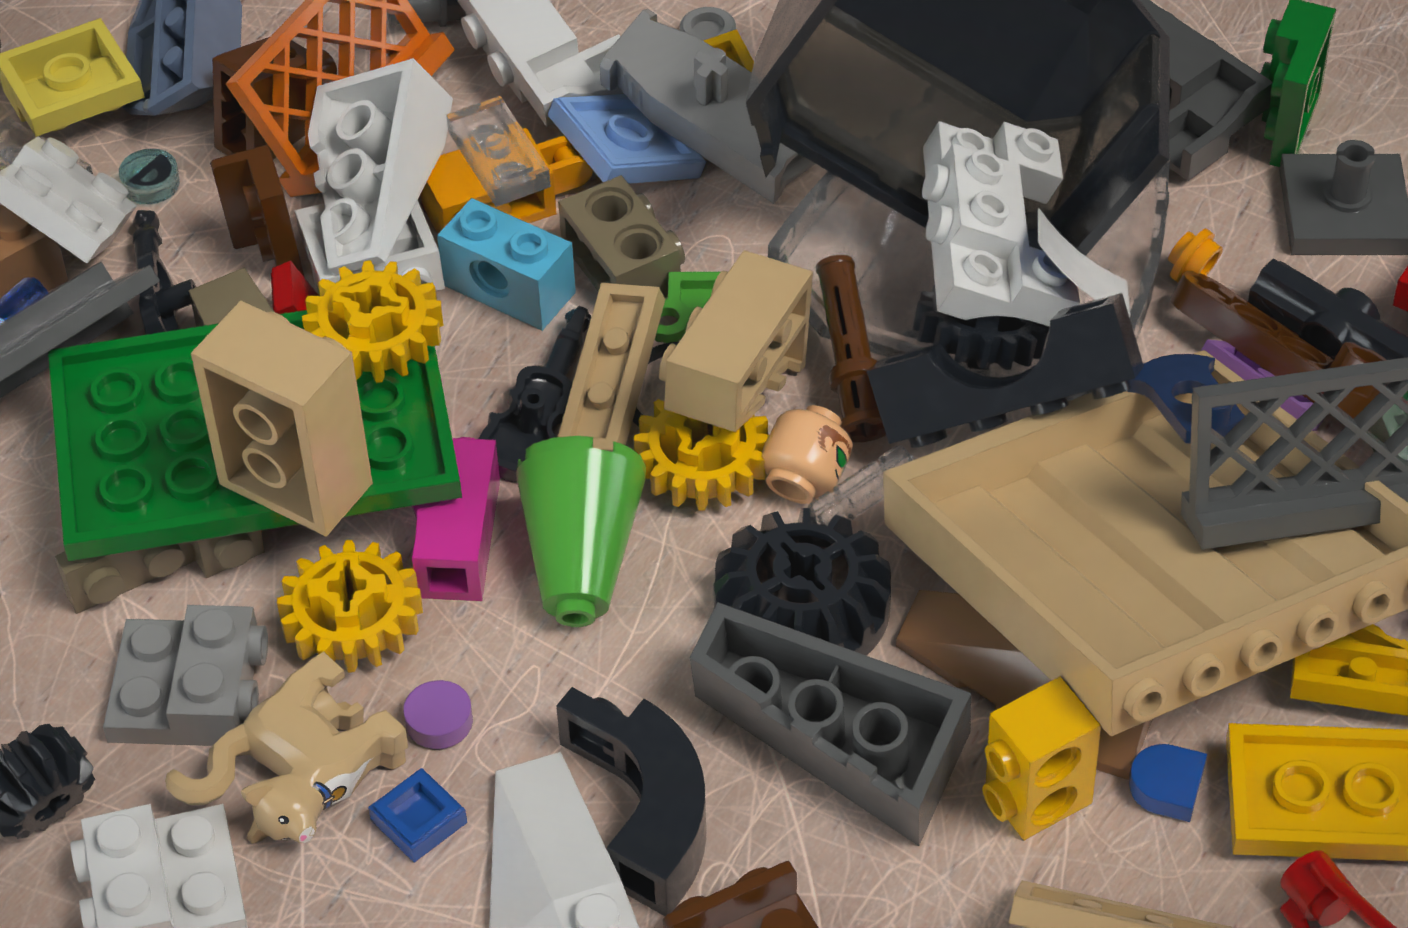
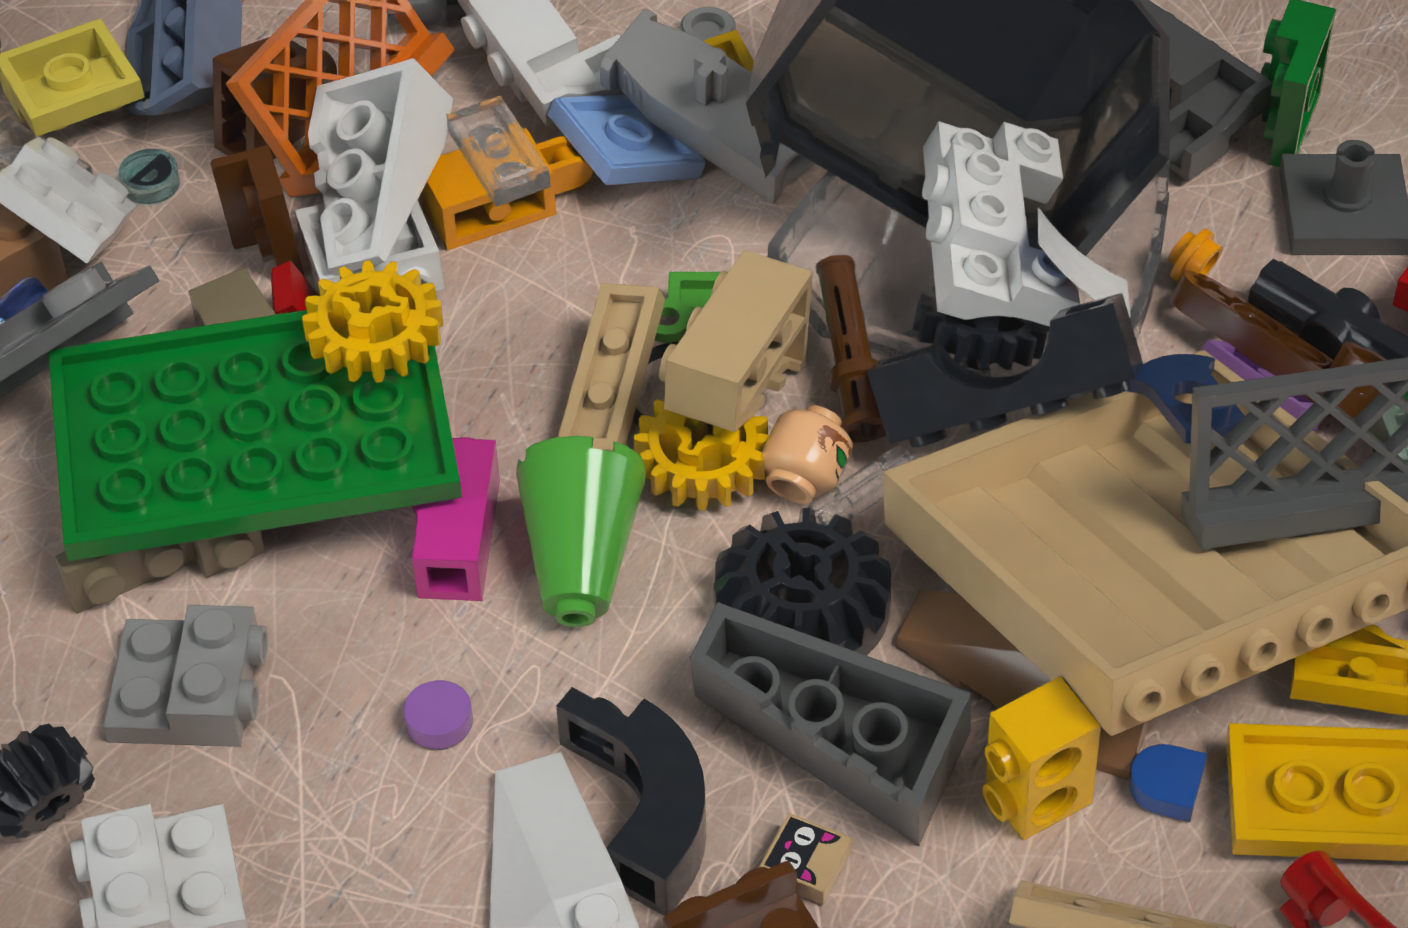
(73, 292): none -> light grey tile
(163, 299): black piece -> none
(283, 416): tan brick -> none
(299, 742): tan animal -> none
(381, 609): yellow gear -> none
(417, 815): blue tile -> none
(507, 263): medium azure brick -> none
(537, 399): black piece -> none
(619, 237): dark tan brick -> none
(814, 853): none -> tile

